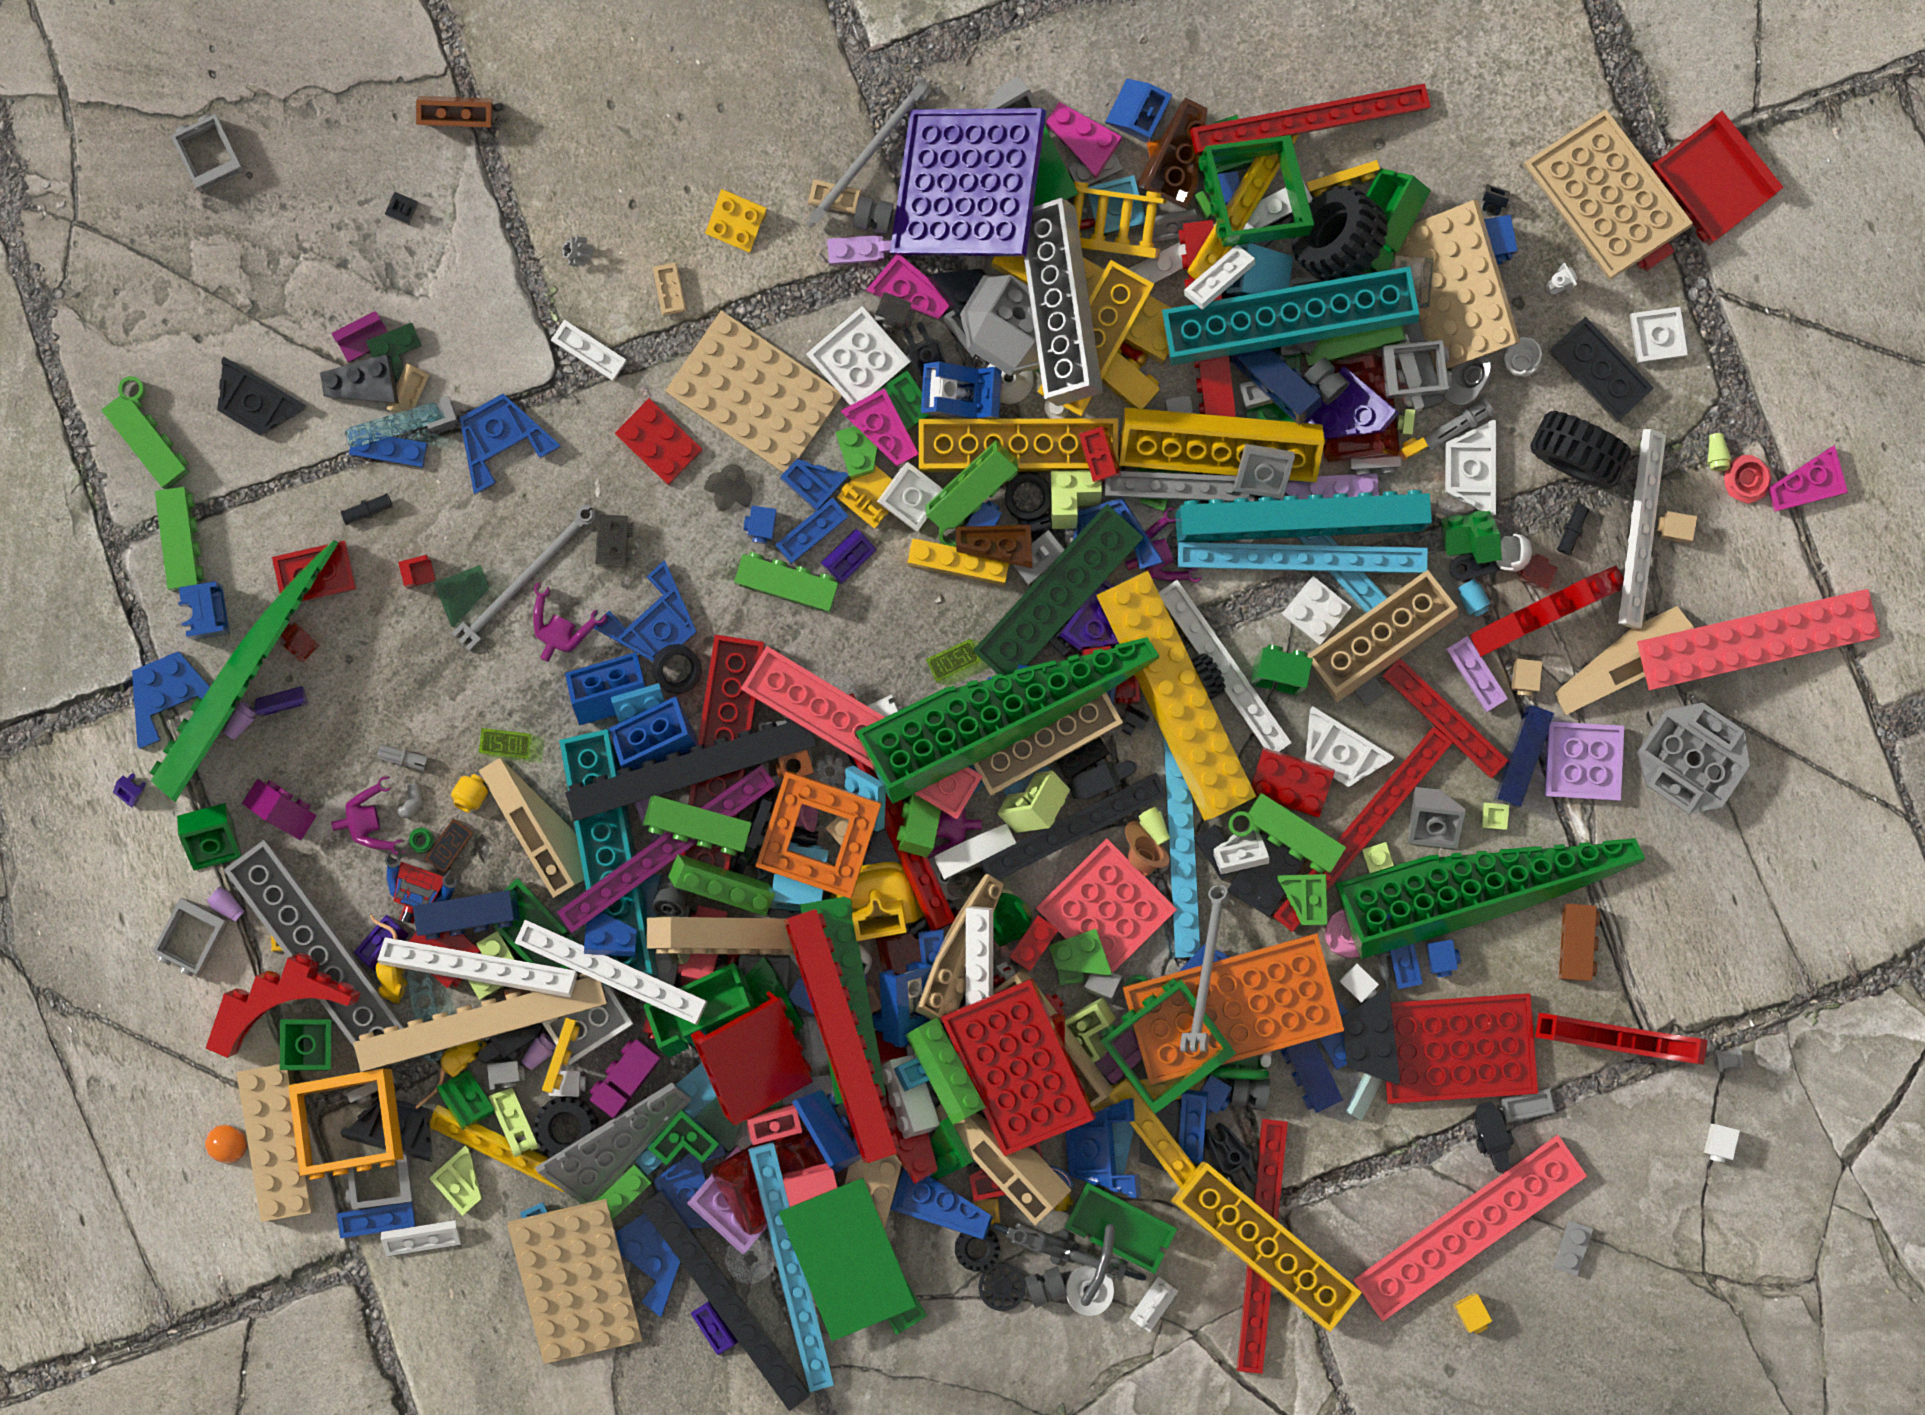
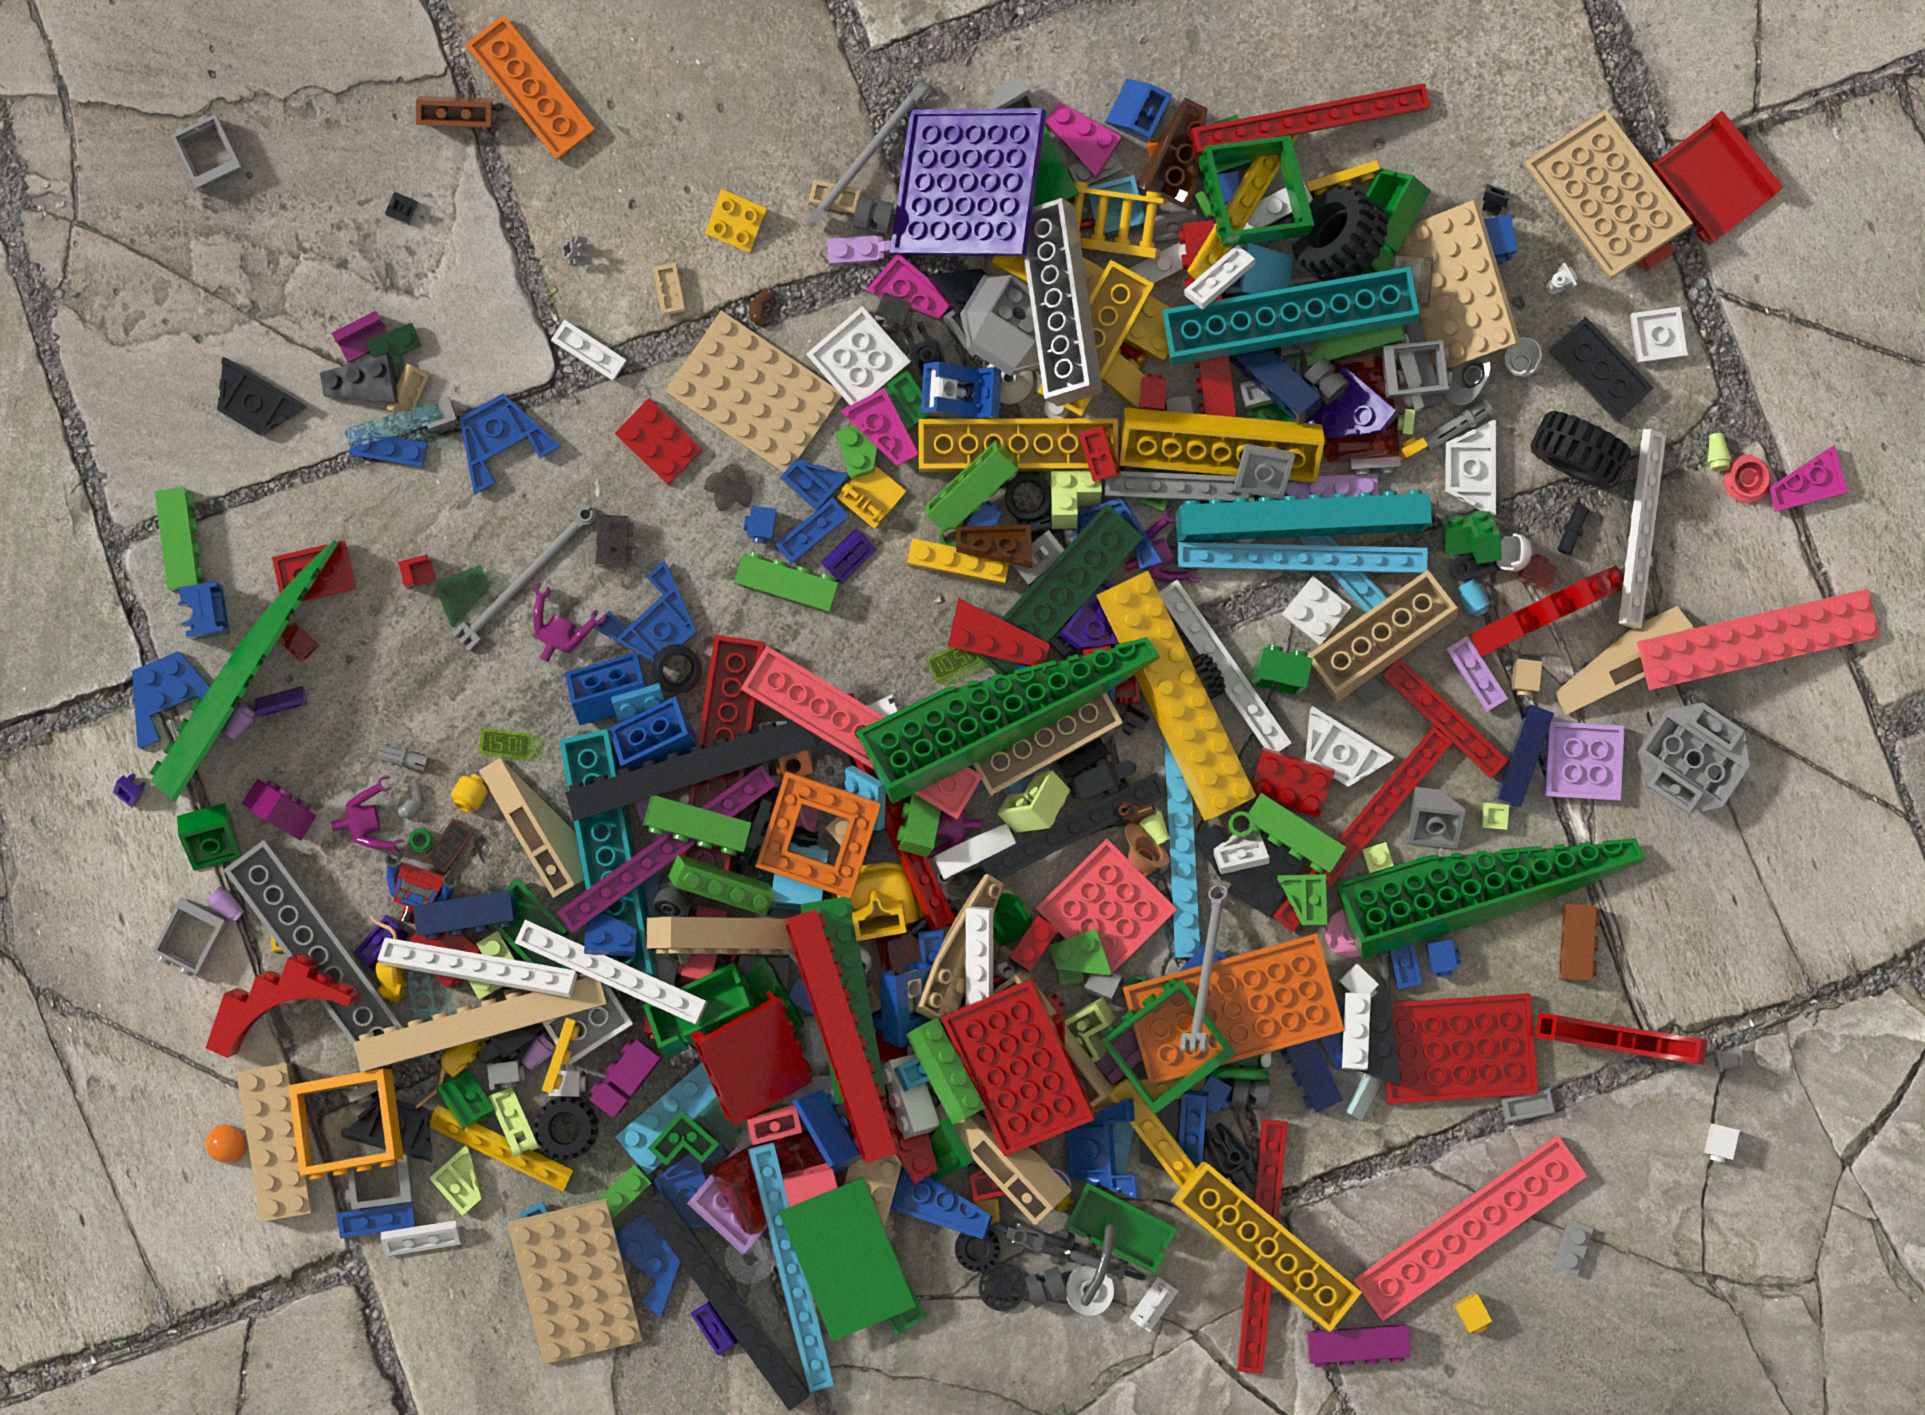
(143, 438): bright green hinge -> none
(305, 1045): green slope -> none
(366, 509): black pin -> none
(530, 87): none -> orange plate
(602, 1156): light grey wing -> none
(756, 308): none -> reddish brown arm
(908, 496): white plate -> none
(991, 636): none -> red wing
(1136, 813): none -> reddish brown arm
(1153, 392): none -> red brick
(1356, 1031): none -> white plate
(1358, 1343): none -> magenta brick
(1493, 1136): black hinge -> none
(1677, 527): tan brick -> none

